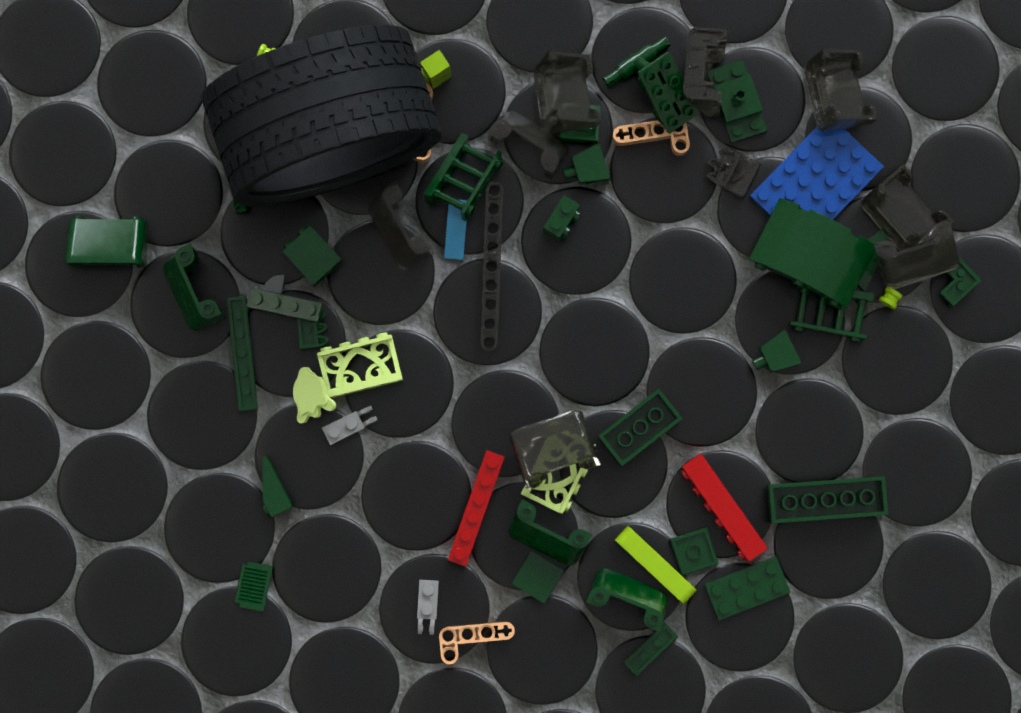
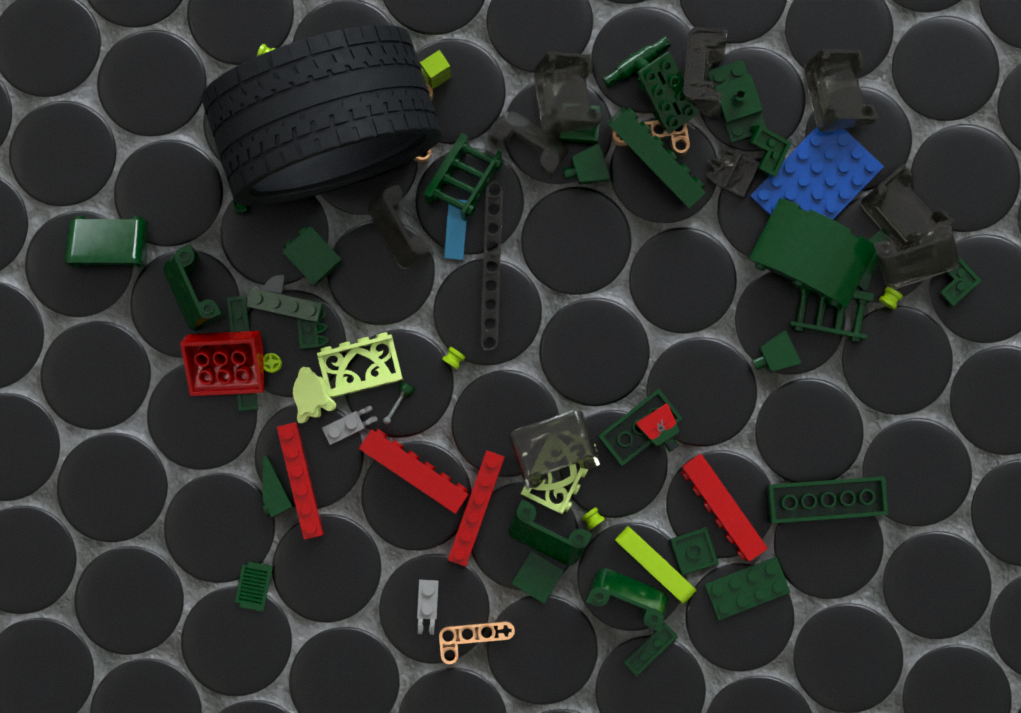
(223, 363): none -> red slope
(269, 363): none -> lime wheel
(300, 481): none -> red brick
(405, 391): none -> hinge
(413, 471): none -> red brick
(453, 358): none -> lime wheel
(561, 218): dark green brick -> none
(592, 518): none -> lime wheel
(651, 151): none -> dark green brick
(660, 427): none -> torso
(774, 147): none -> dark green panel

